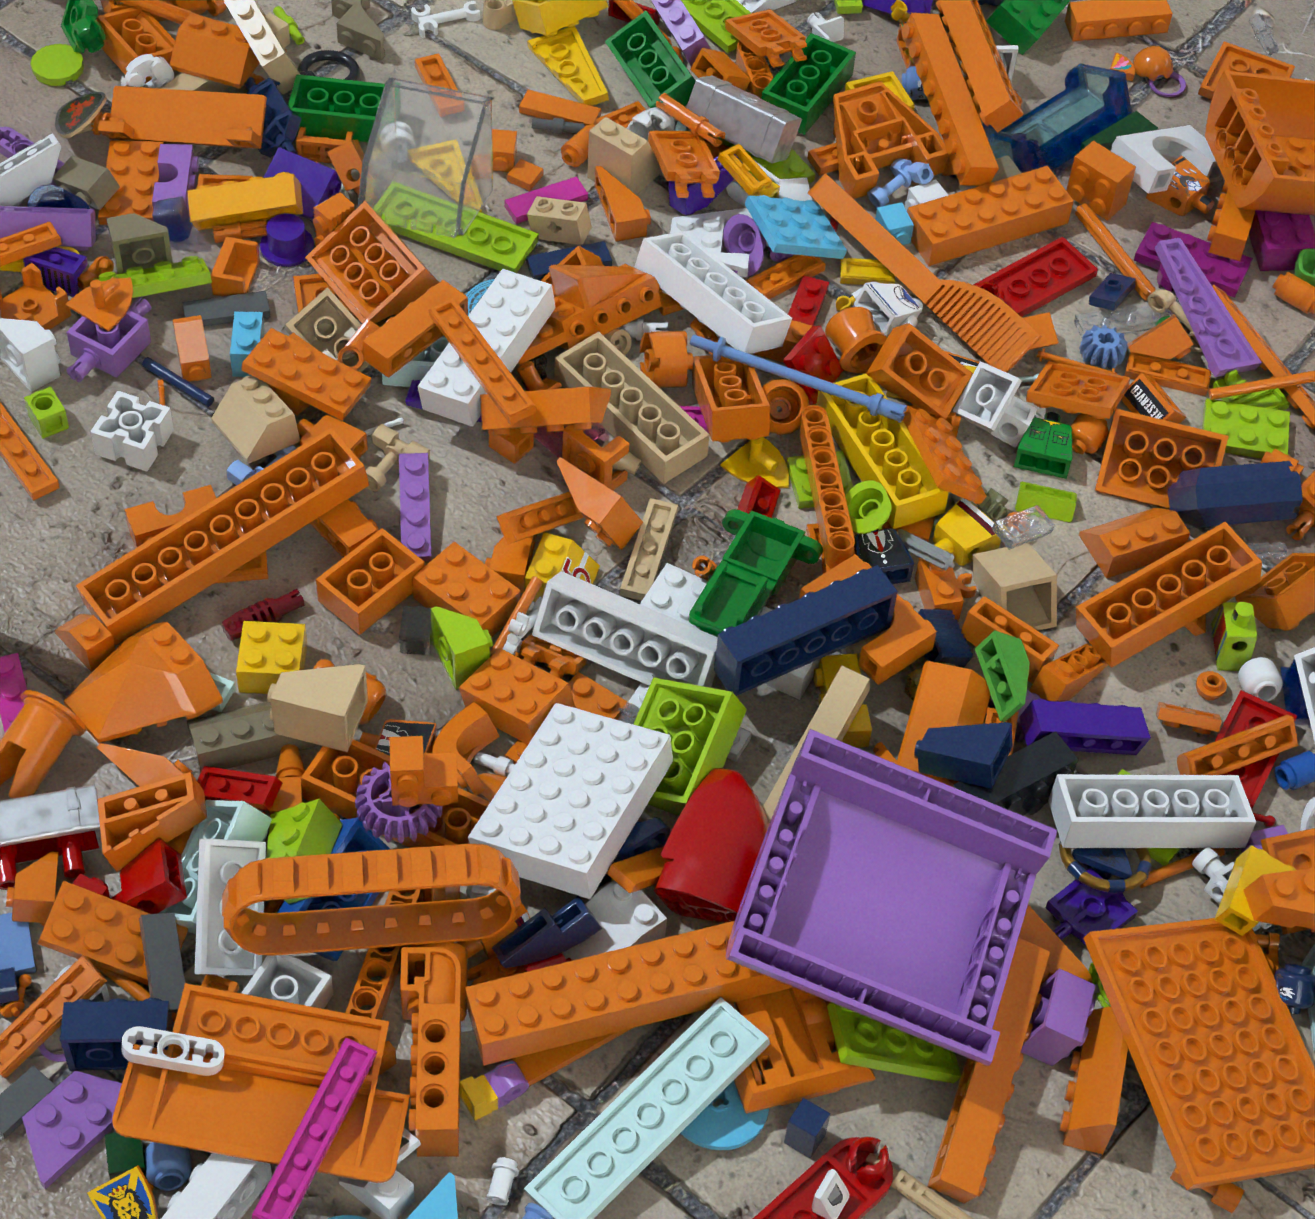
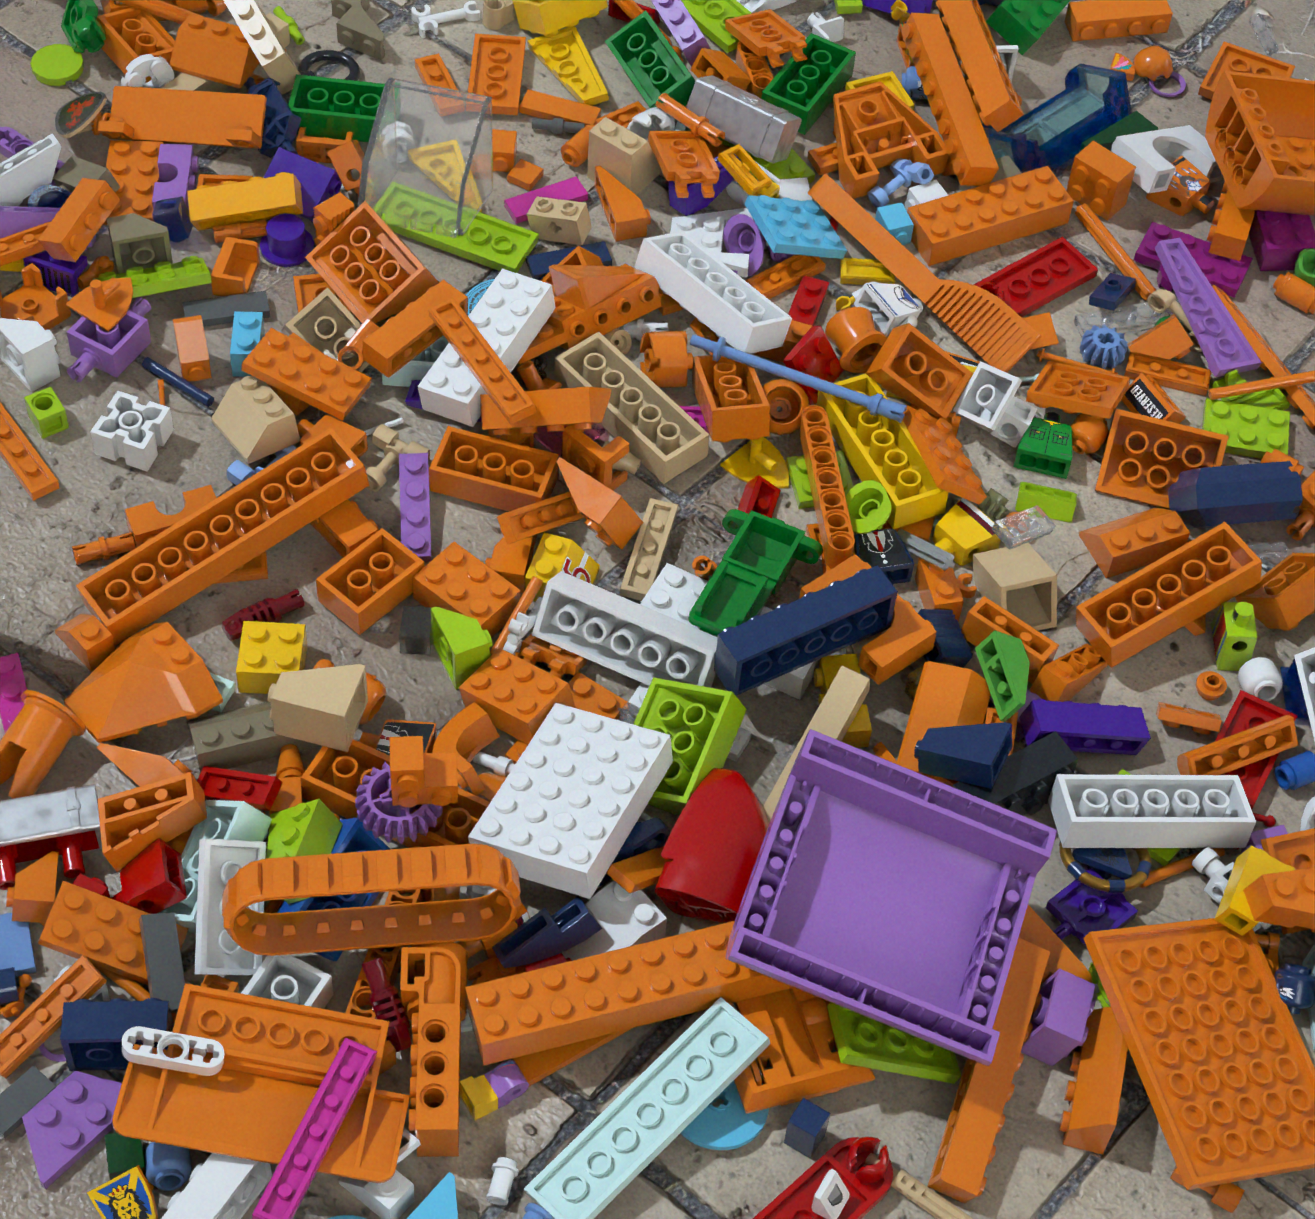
(79, 219): none -> orange brick
(103, 548): none -> orange pin
(387, 1004): none -> dark red hinge
(492, 470): none -> orange brick
(498, 70): none -> orange plate

